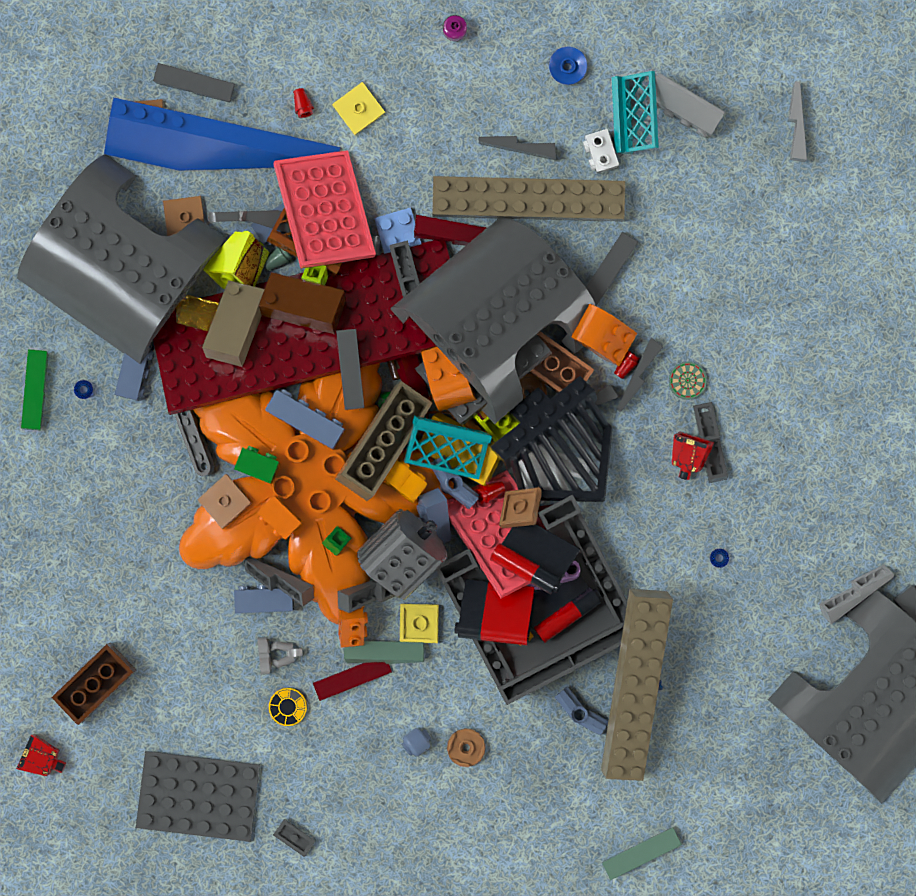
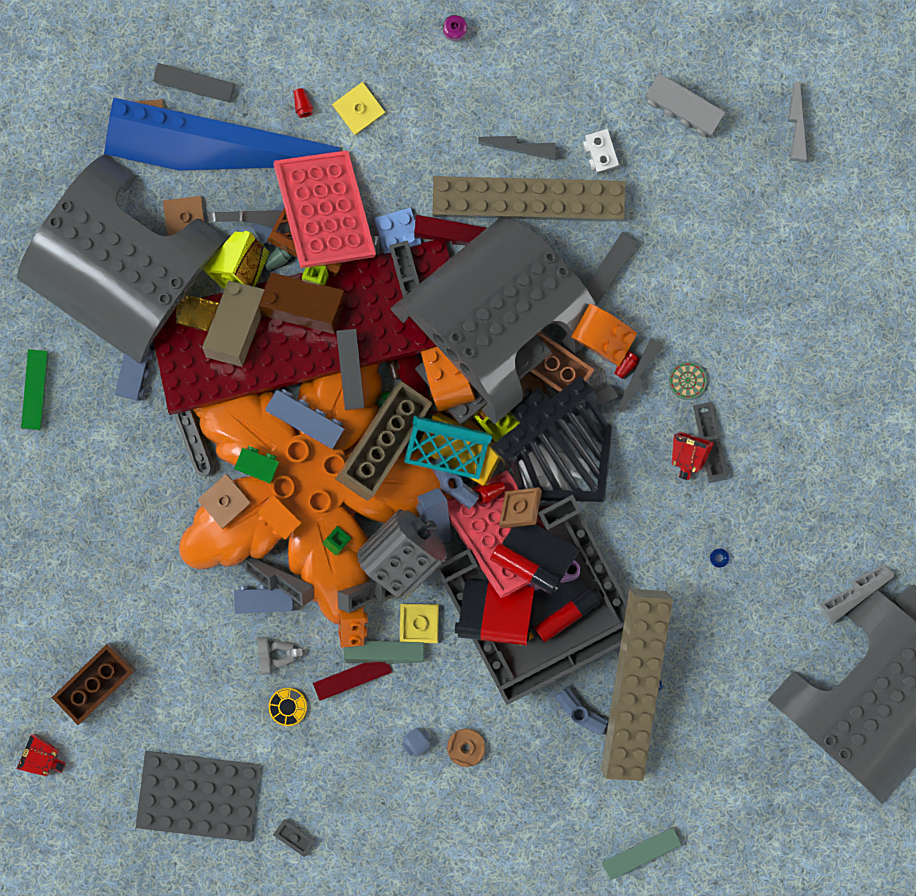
(79, 384): clear blue plate -> none
(405, 481): light orange brick -> none
(574, 58): blue dish -> none
(623, 113): teal fence -> none

